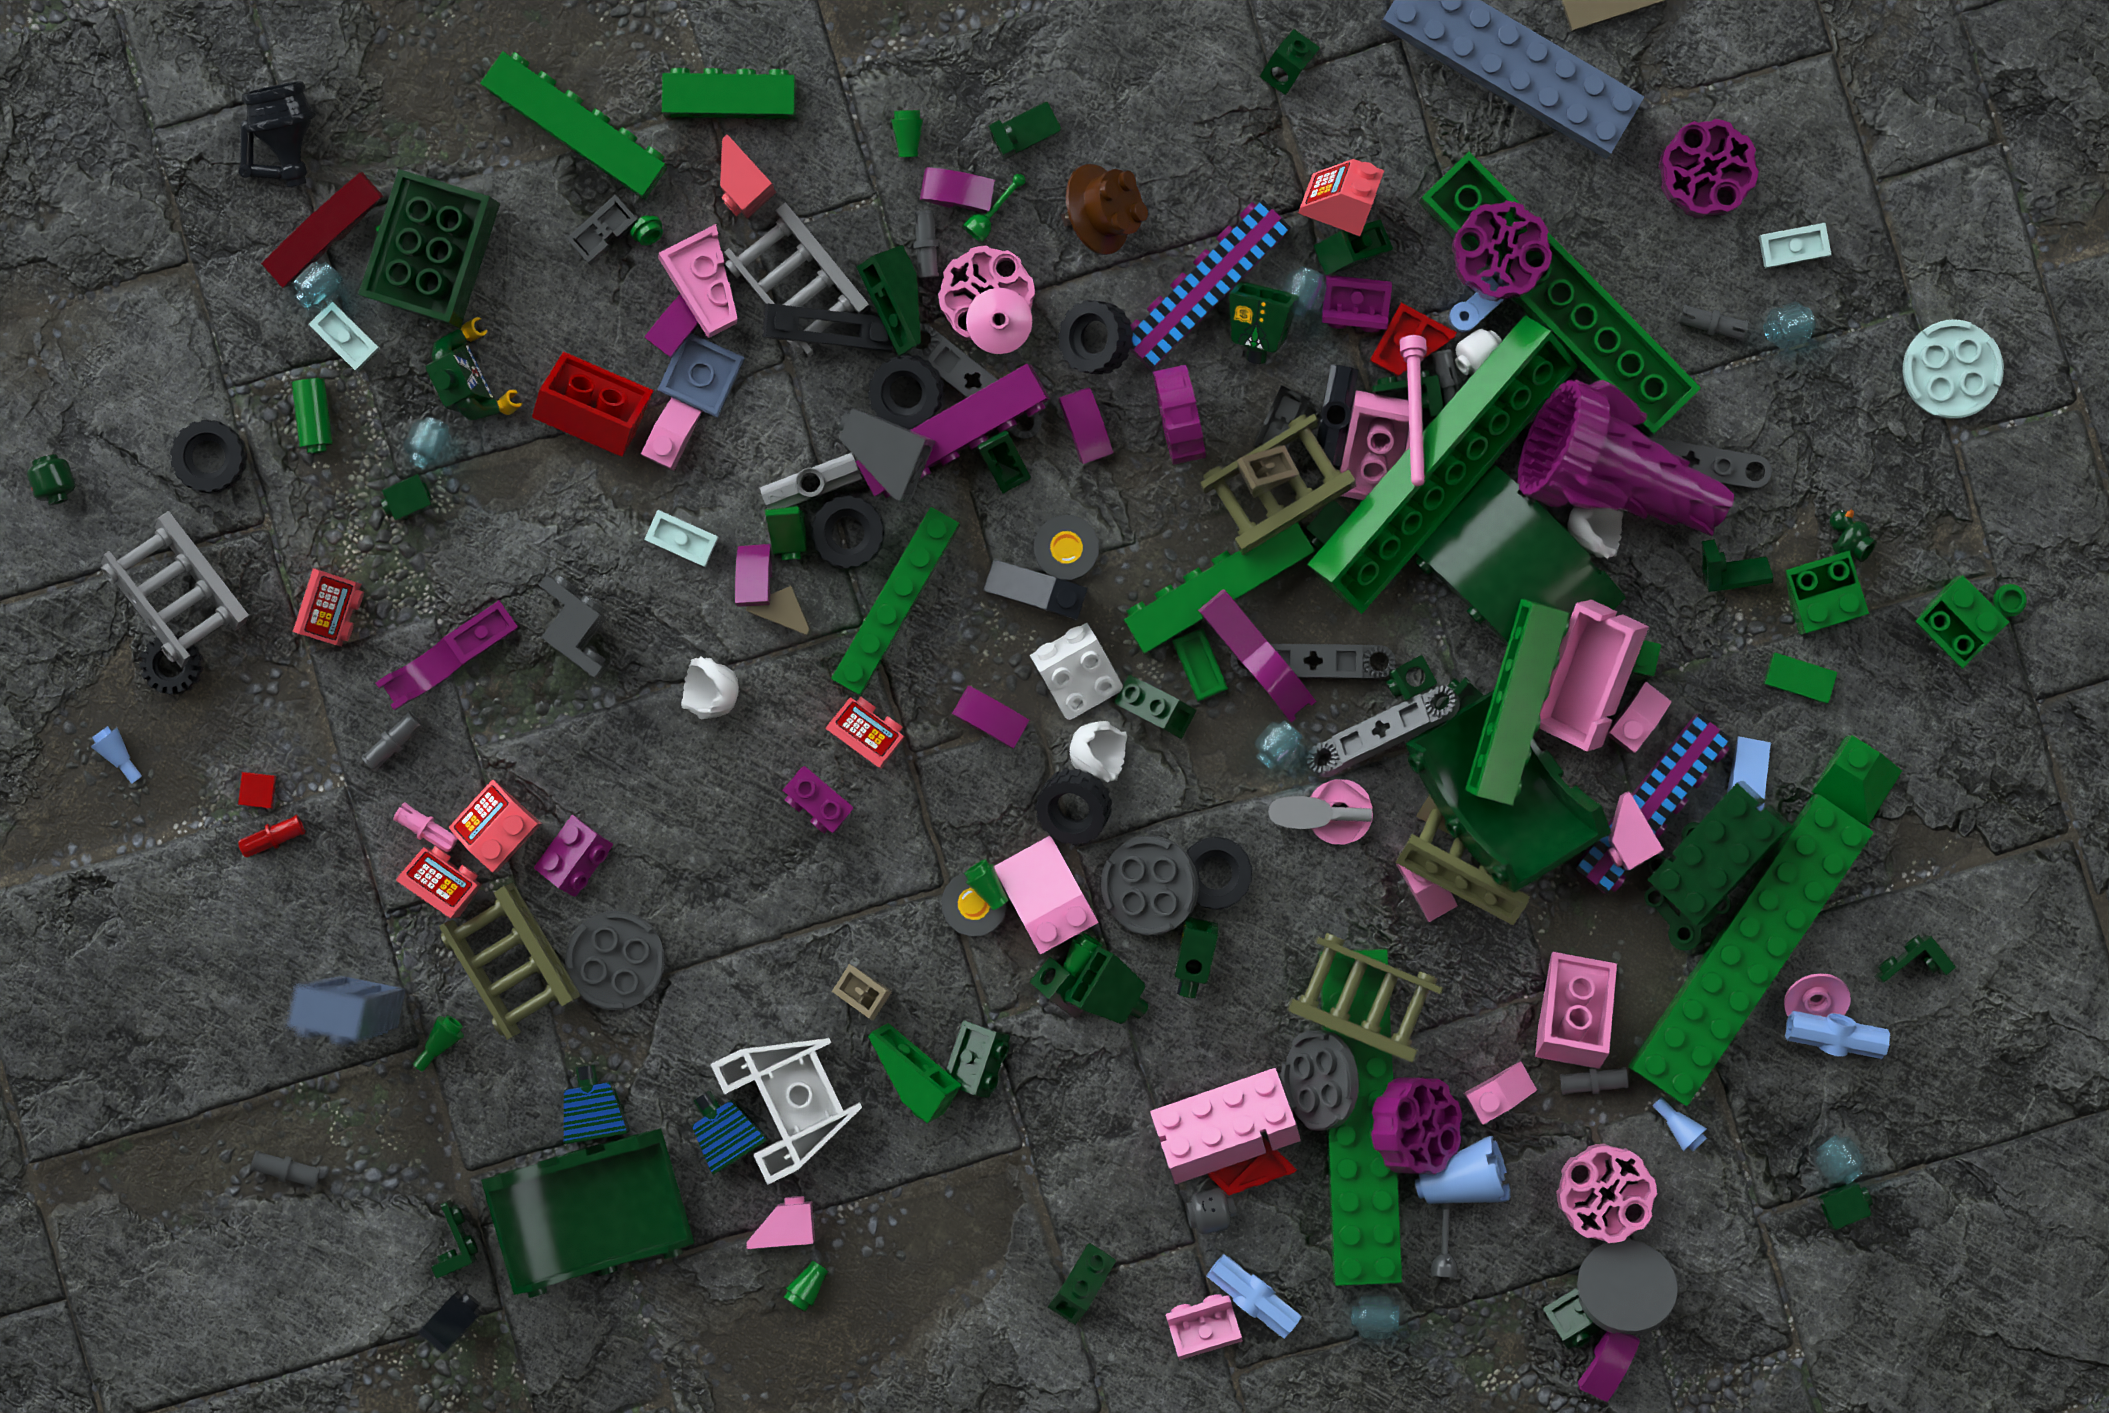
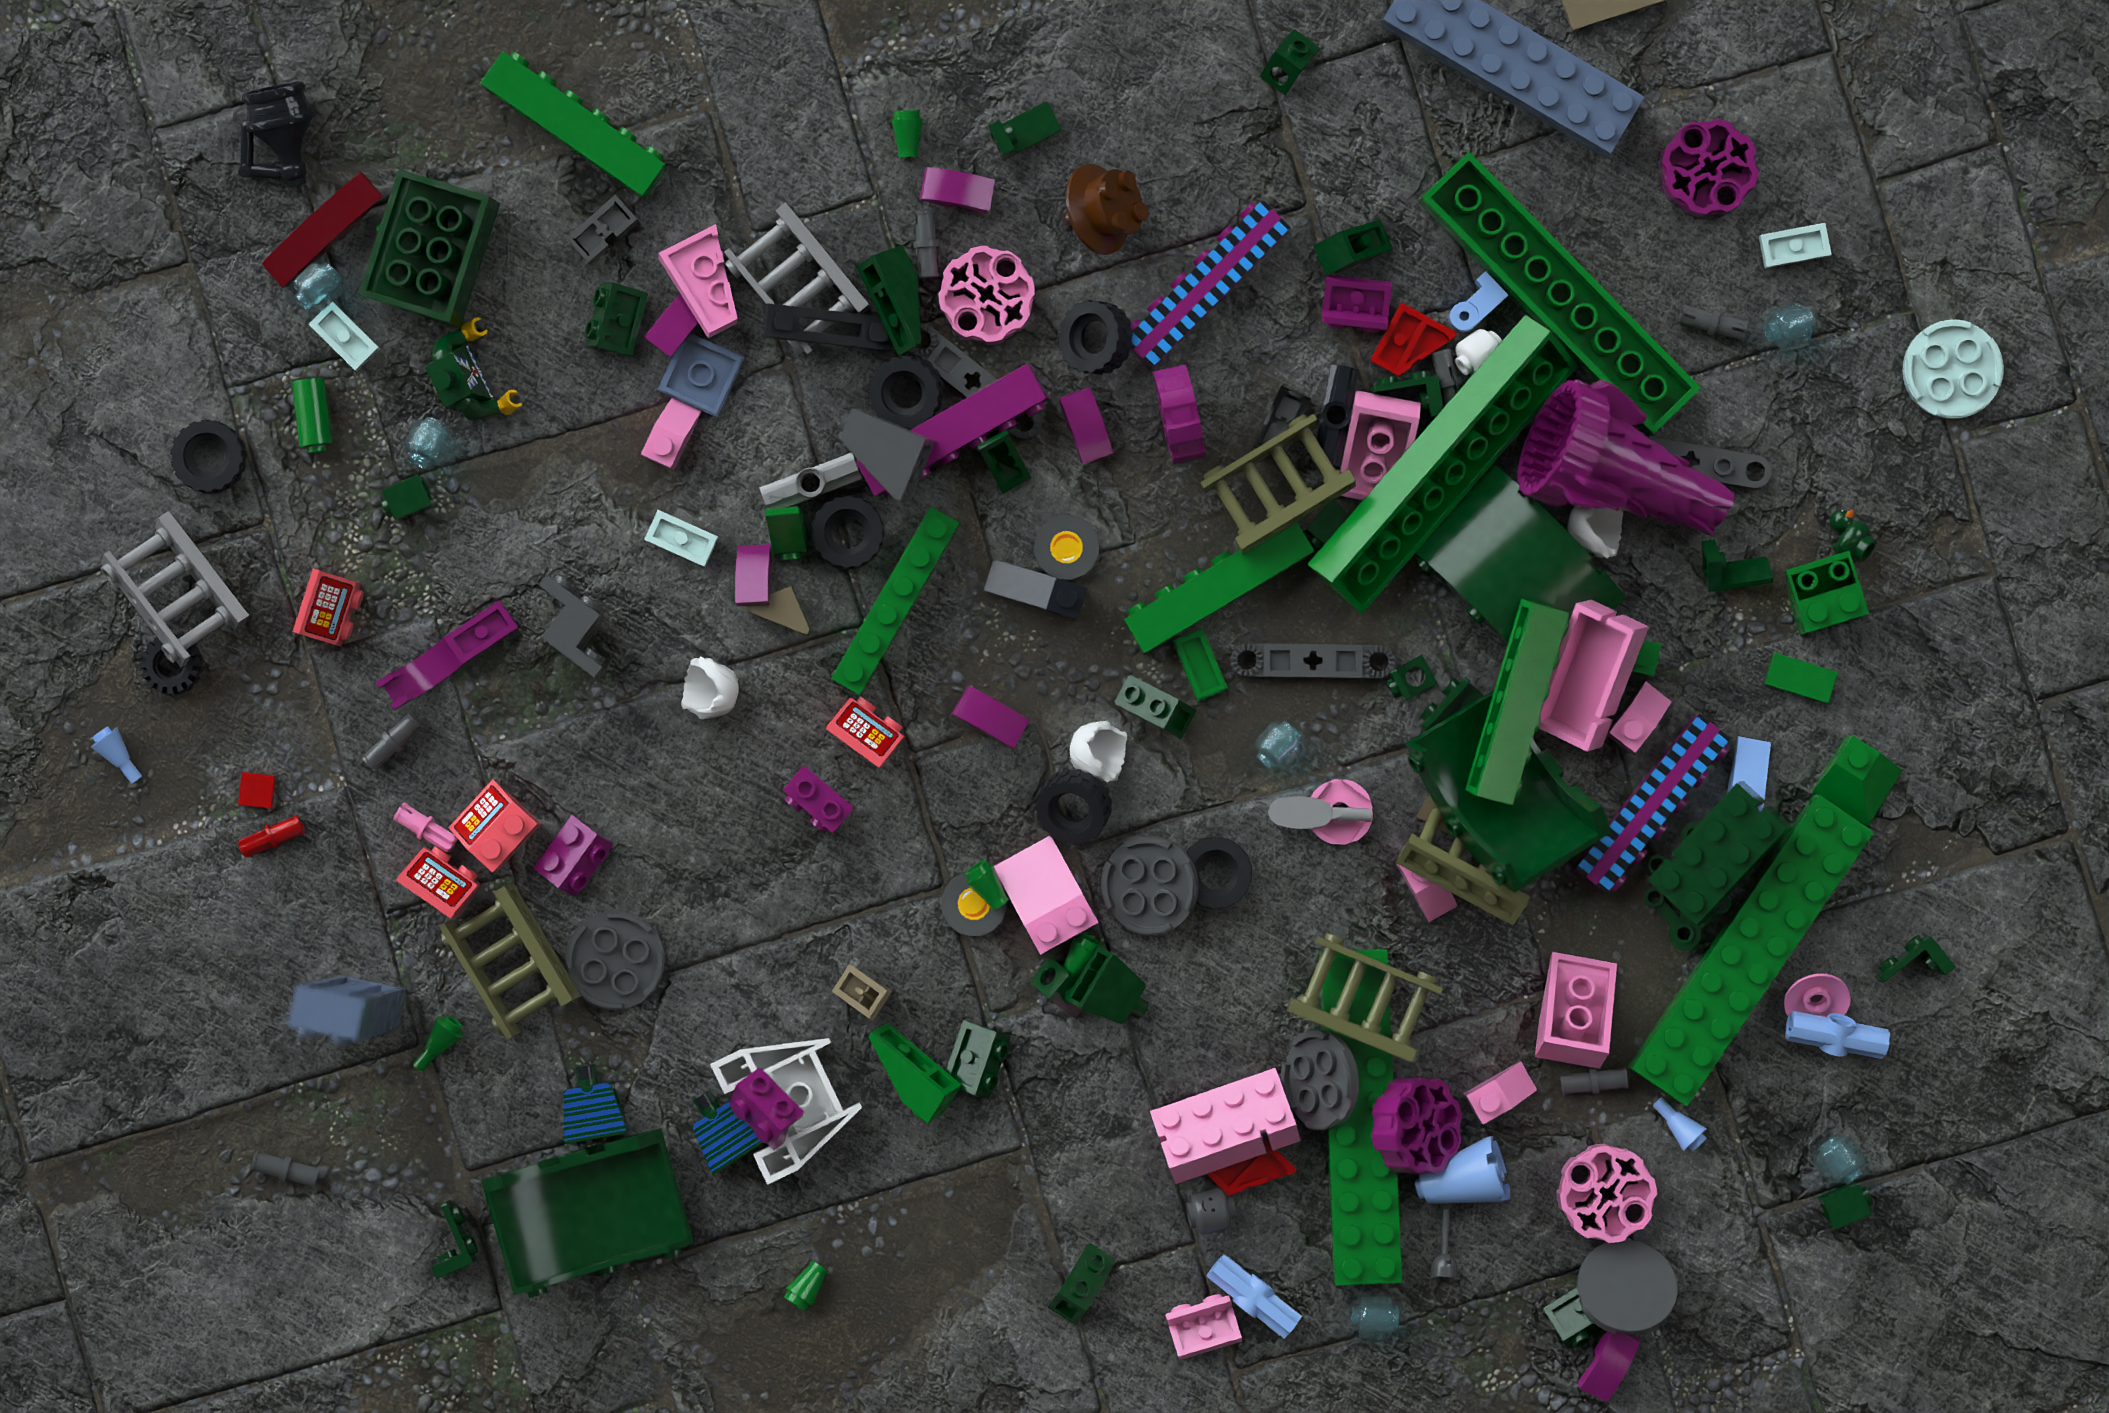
(51, 479): dark green head -> none
(451, 1321): black slope -> none
(592, 403): red slope -> none
(615, 318): none -> dark green bracket
(647, 230): green plate -> none
(728, 95): green brick -> none
(742, 181): coral slope -> none
(765, 1108): none -> magenta bracket
(786, 1226): bright pink slope -> none
(979, 224): green hinge -> none
(1001, 338): bright pink dish -> none
(1077, 671): white bracket -> none
(1198, 944): dark green torso -> none
(1256, 654): magenta piece -> none
(1260, 318): dark green torso -> none
(1267, 469): dark tan slope -> none
(1309, 286): clear light blue head -> none
(1342, 195): coral slope -> none
(1402, 723): piece -> none
(1413, 350): bright pink piece -> none
(1480, 228): magenta connector -> none
(1631, 835): bright pink slope -> none
(1961, 620): green slope -> none
(2009, 600): green plate -> none

